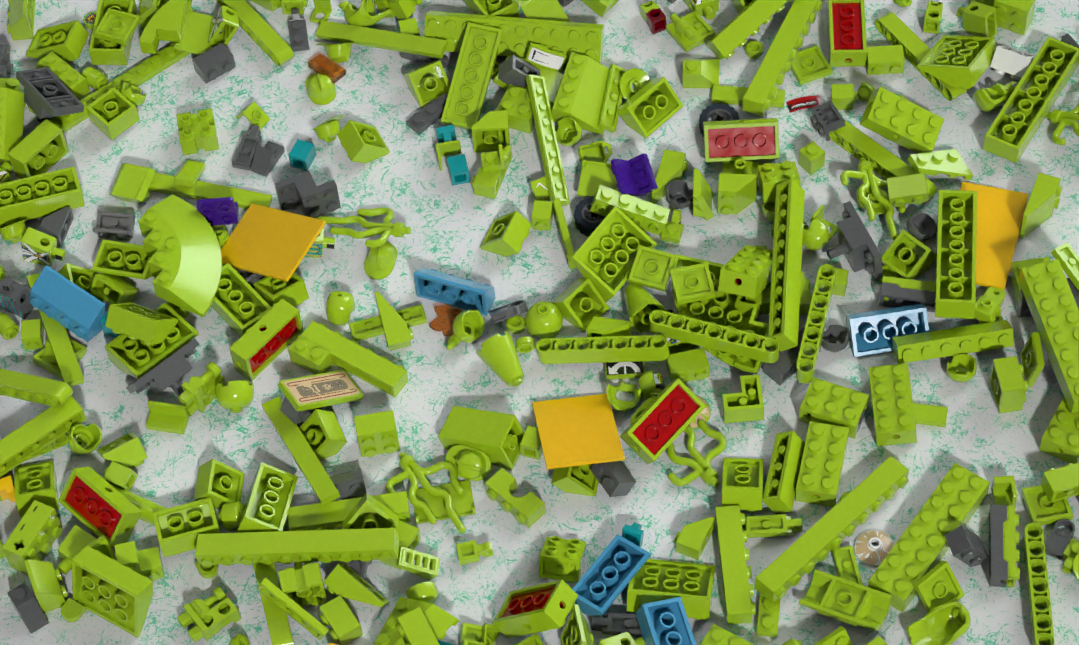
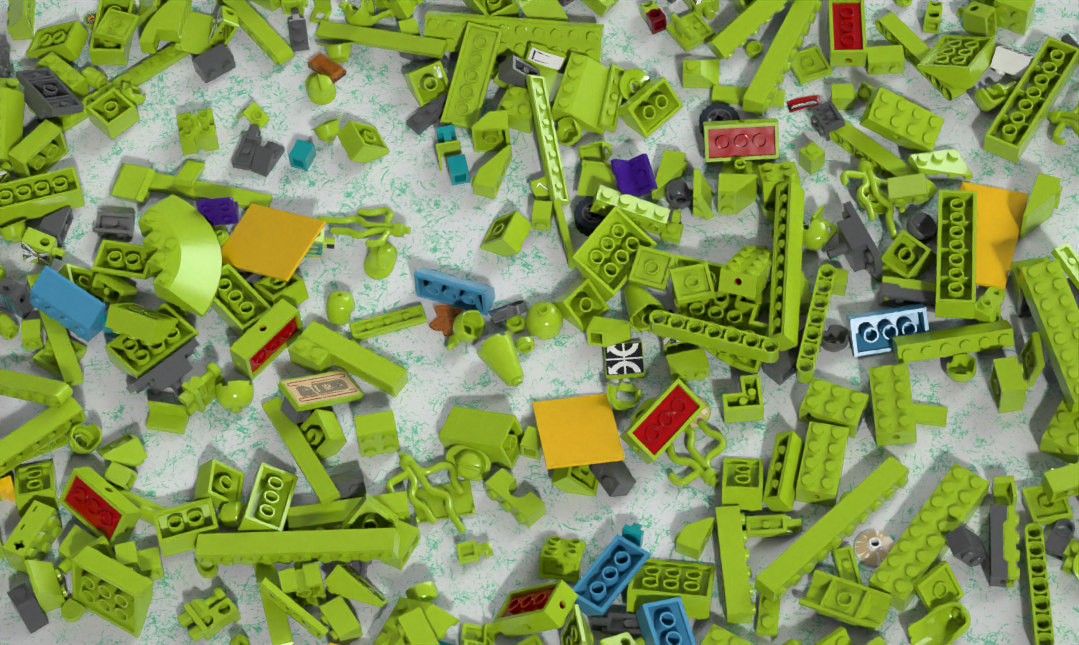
(311, 198): dark grey bracket -> none
(394, 327): lime slope -> none
(430, 563): lime slope -> none
(494, 160): lime bracket -> none
(603, 349): lime beam -> none
(651, 384): lime head -> none

